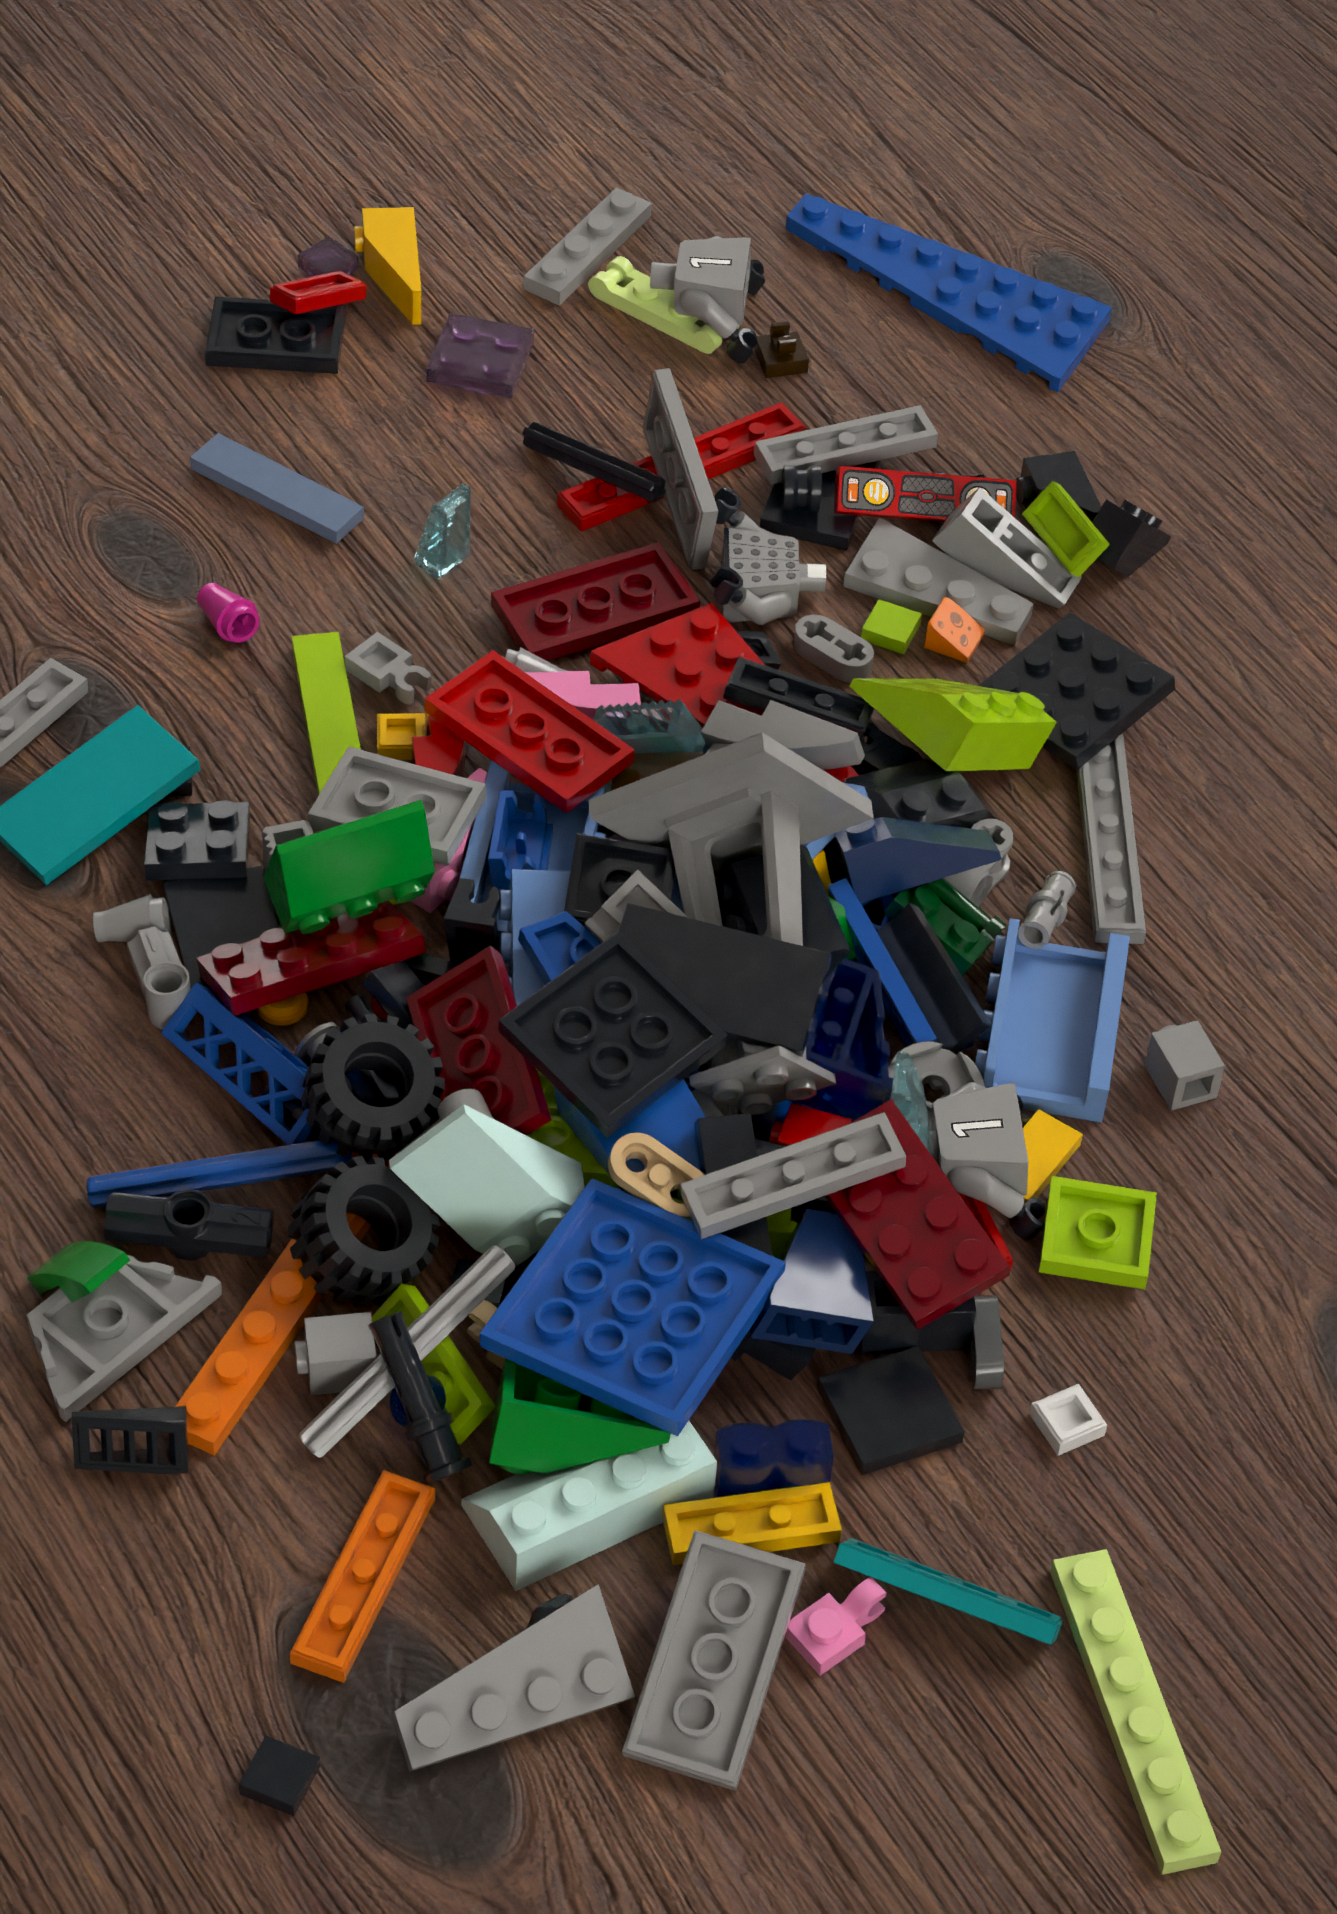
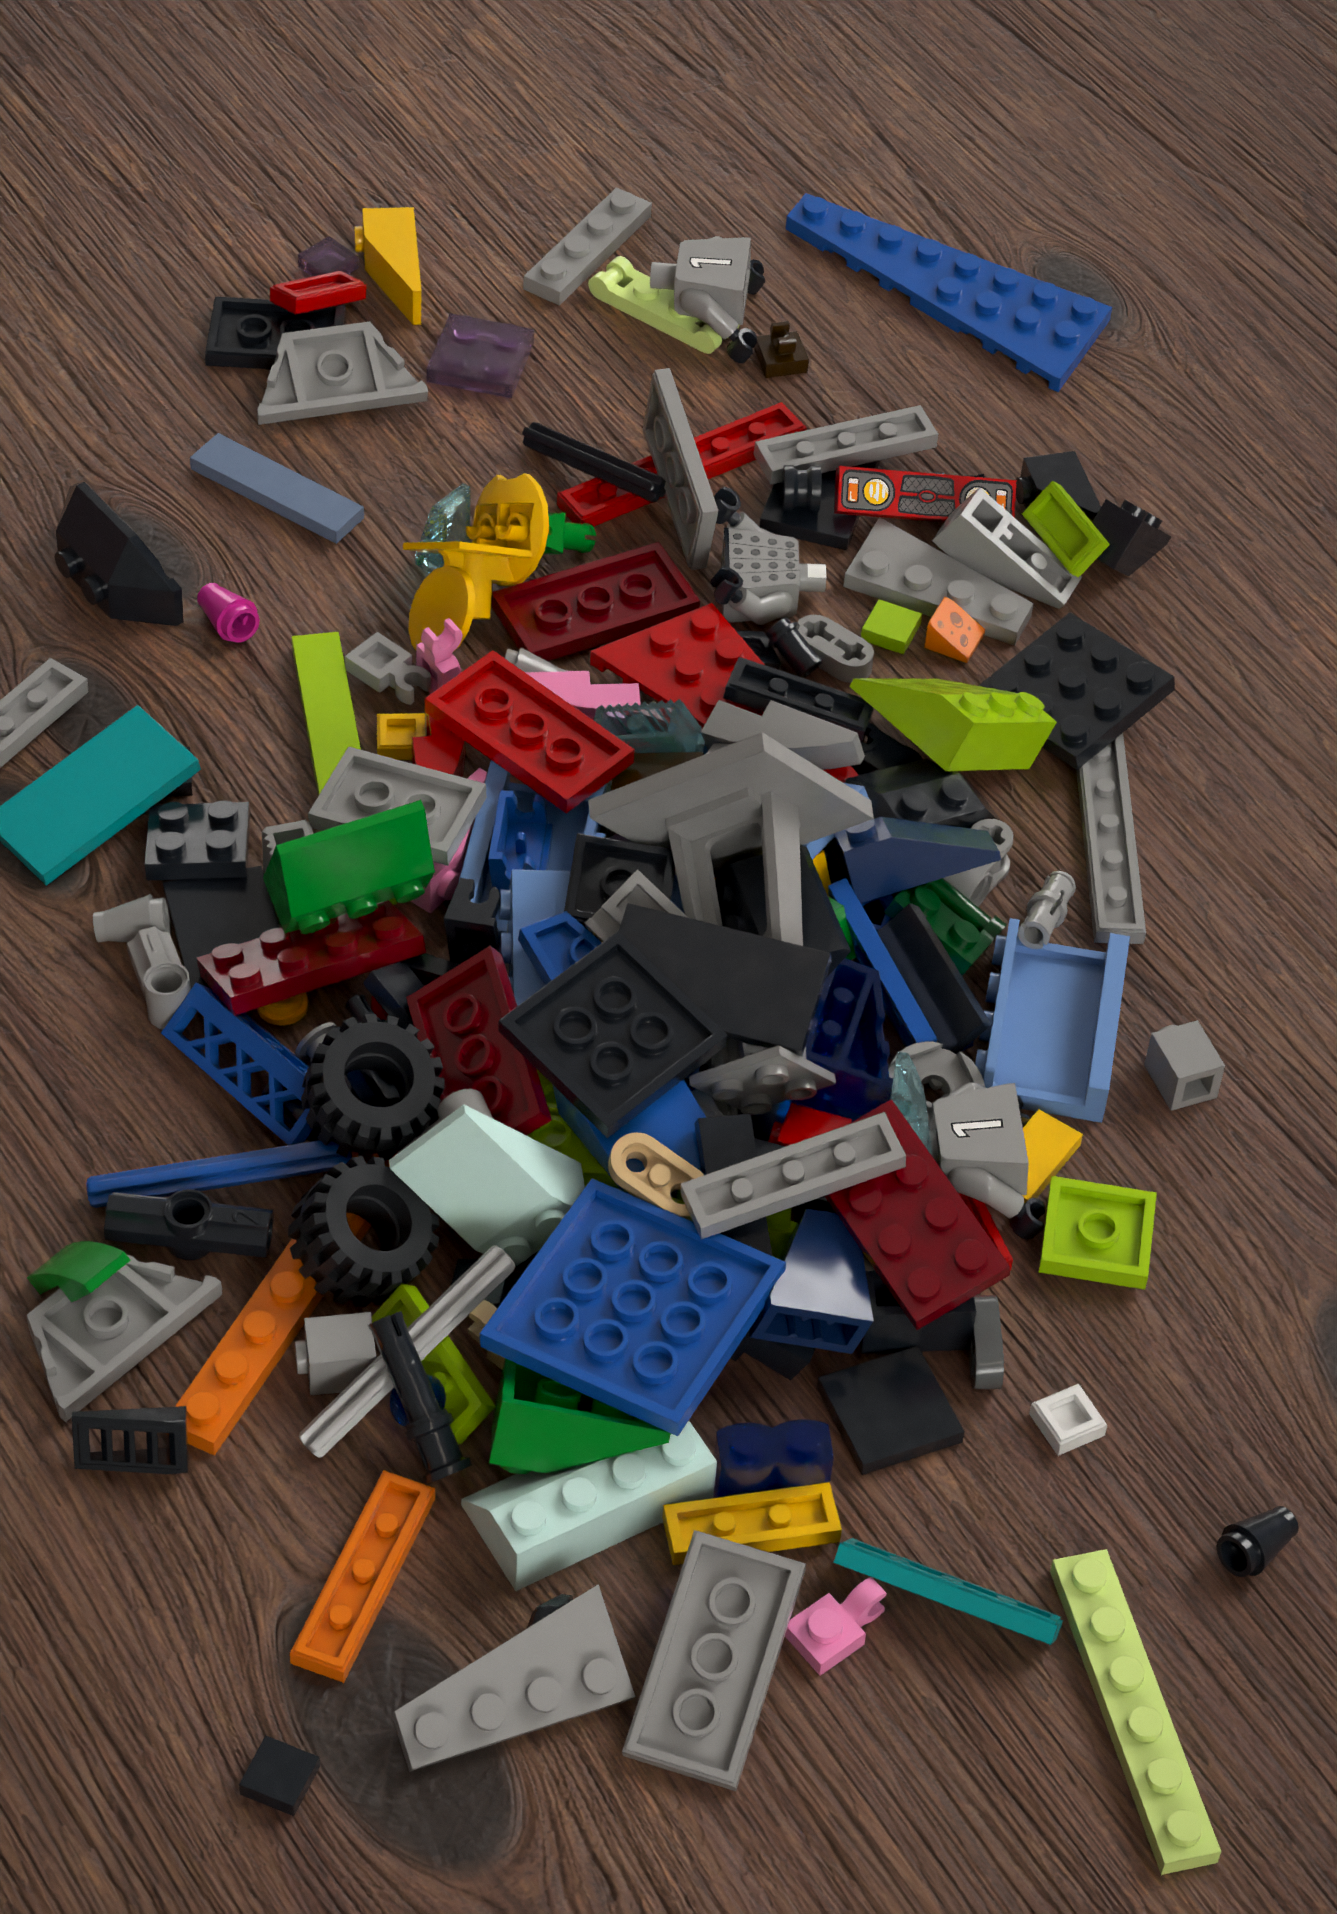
(113, 563): none -> black wedge
(335, 373): none -> light grey wing
(436, 654): none -> bright pink plate
(508, 540): none -> yellow piece
(793, 647): none -> black pin
(1256, 1541): none -> black cone

